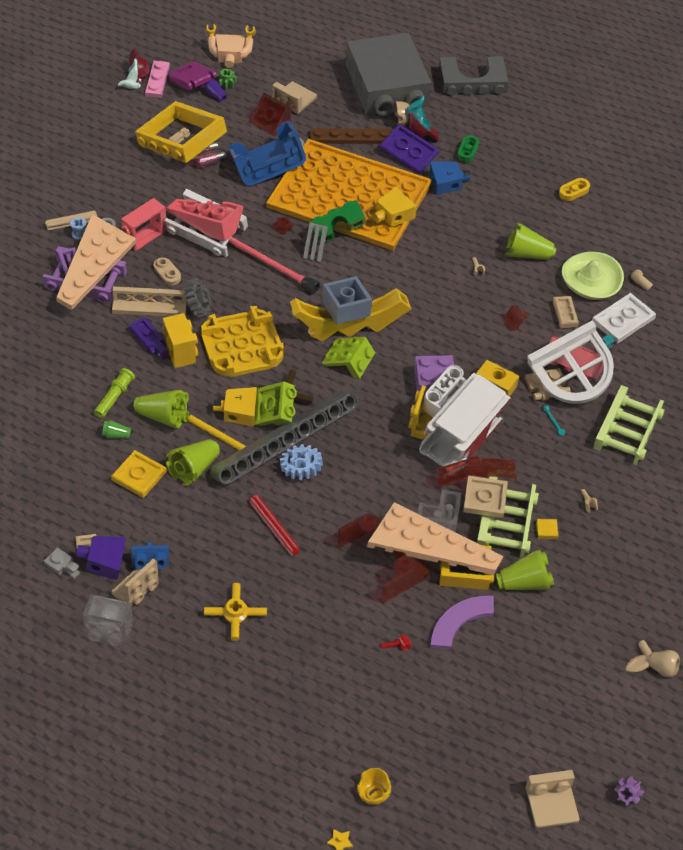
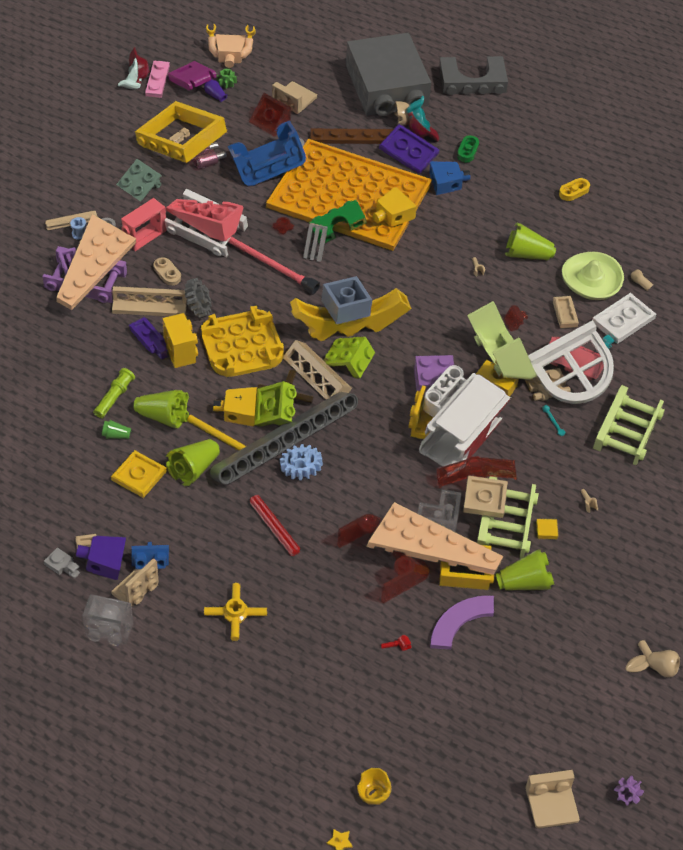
(139, 180): none -> sand green hinge
(317, 363): none -> tan fence
(506, 353): none -> yellowish green windscreen

